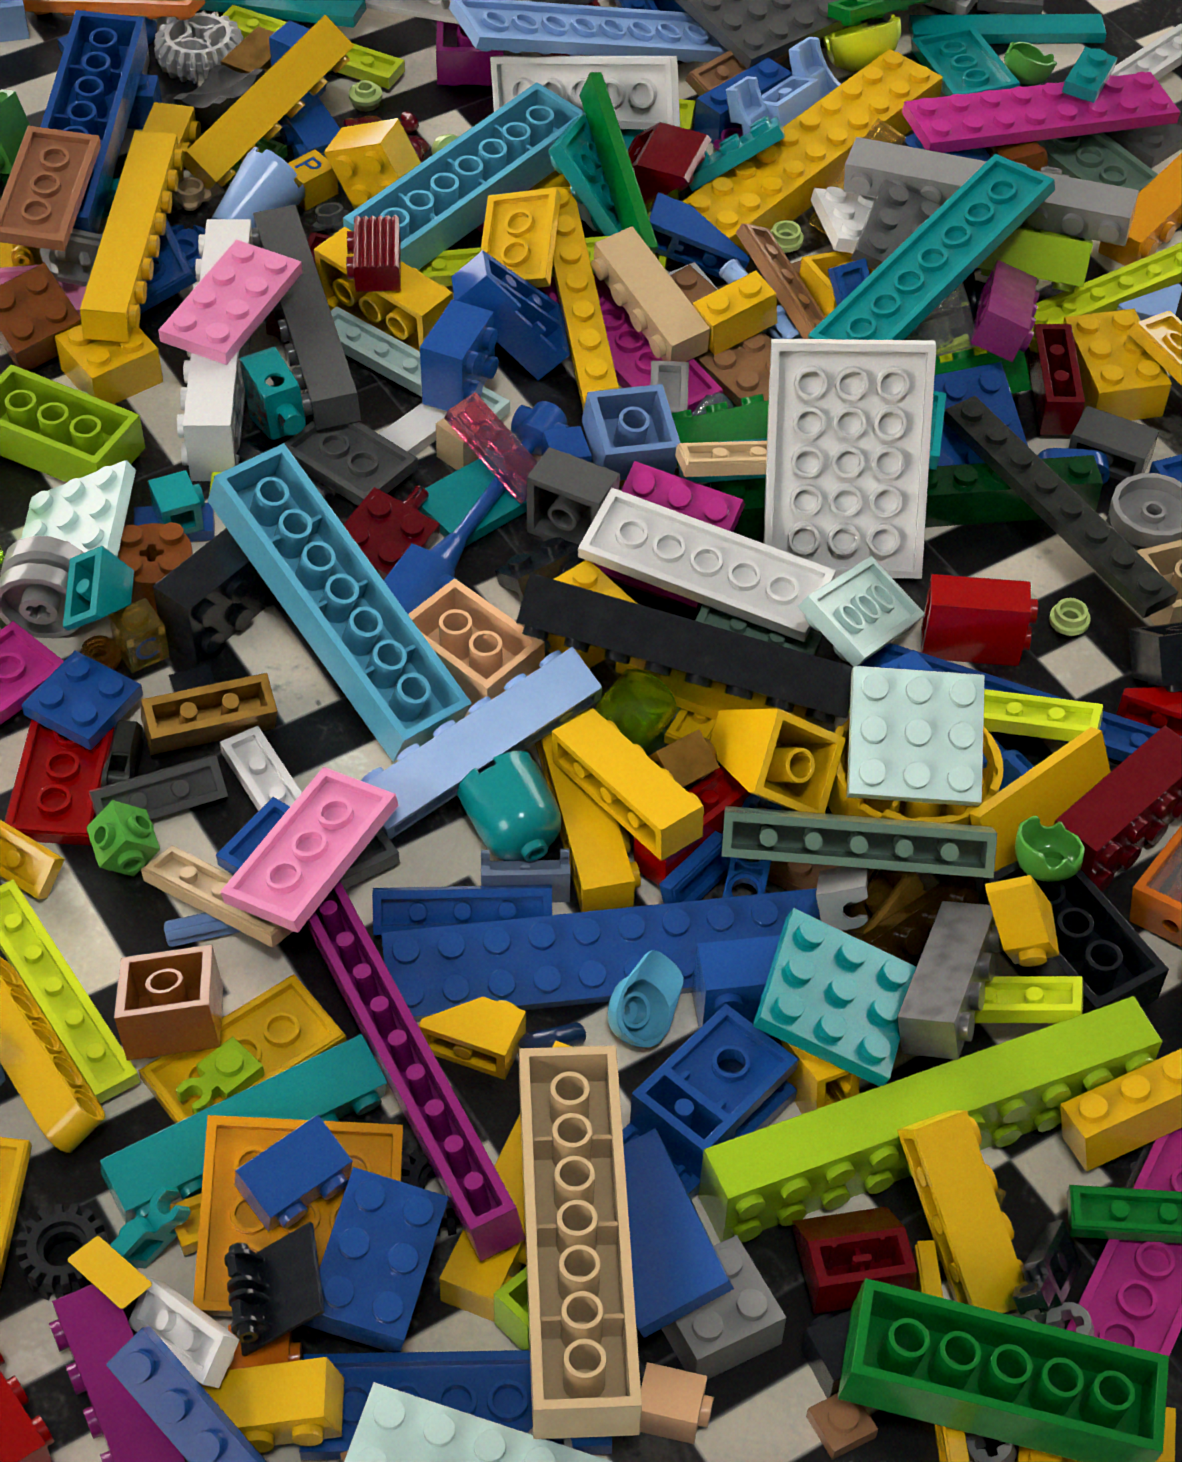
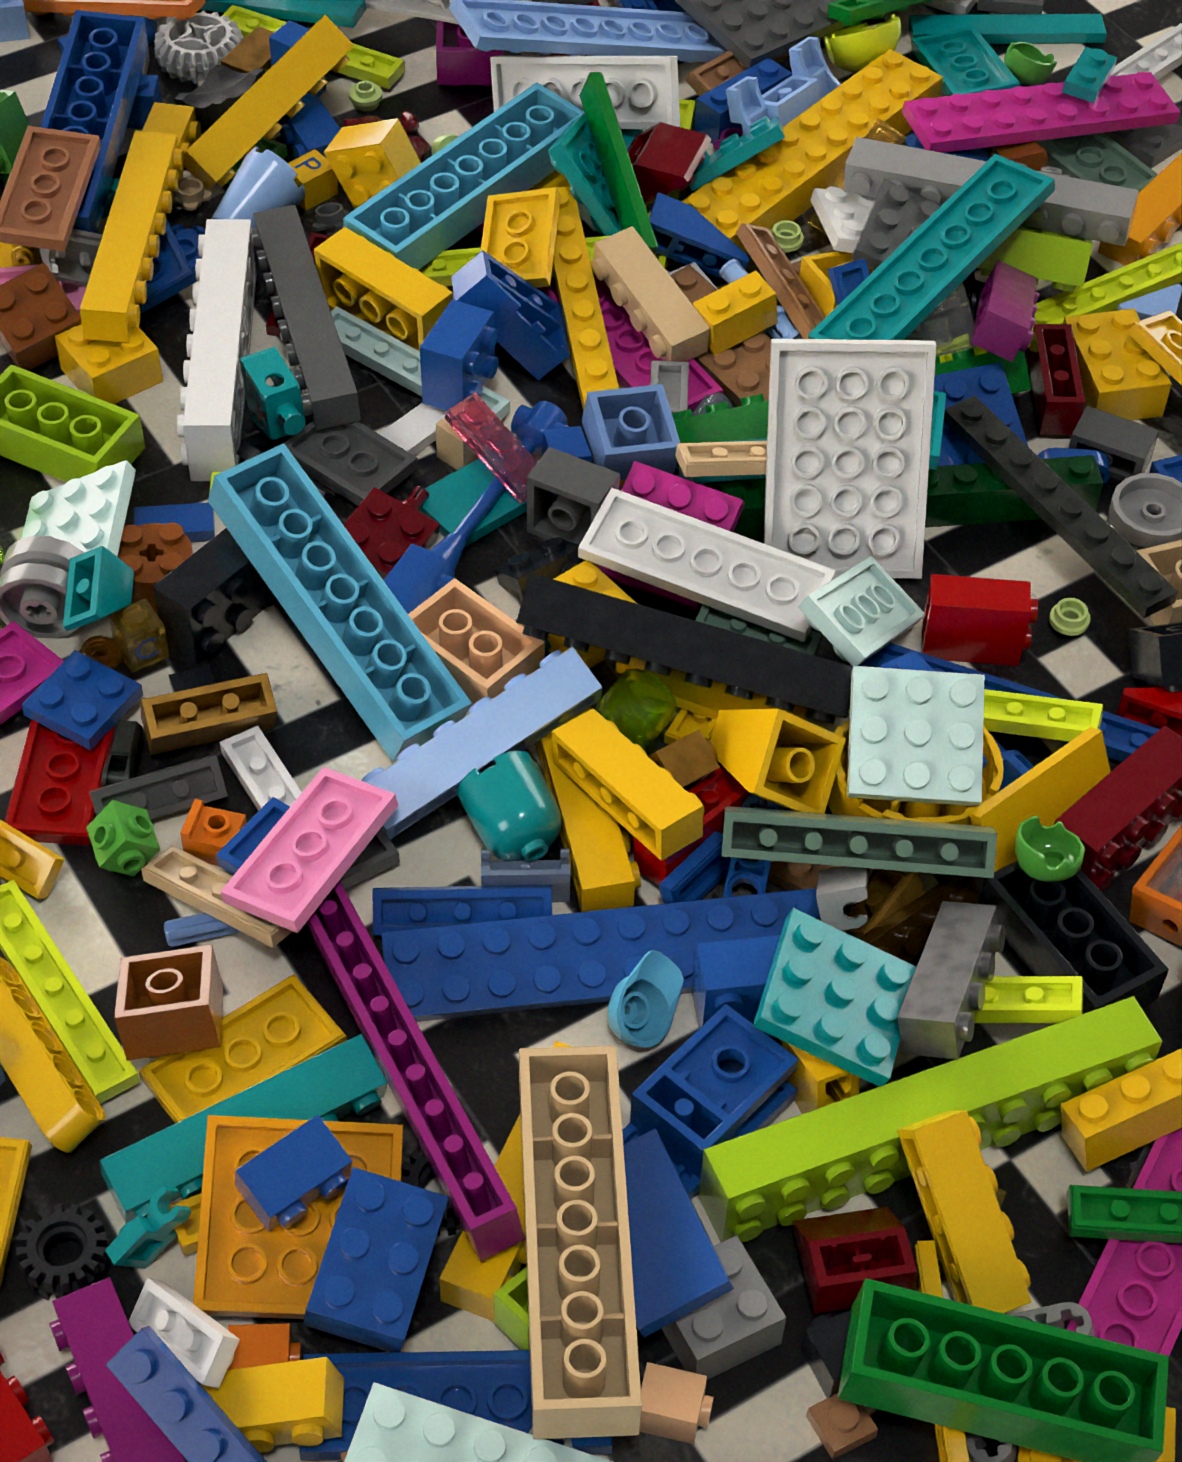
(109, 1272): yellow sticker -> none
(177, 501): teal brick -> none
(209, 830): none -> orange brick
(222, 1073): lime plate -> none
(230, 302): bright pink plate -> none
(273, 1288): black hinge -> none
(376, 254): dark red brick -> none
(477, 1034): yellow slope -> none
(570, 1034): dark blue arm -> none
(1023, 920): yellow slope -> none
(1048, 1270): black hinge -> none

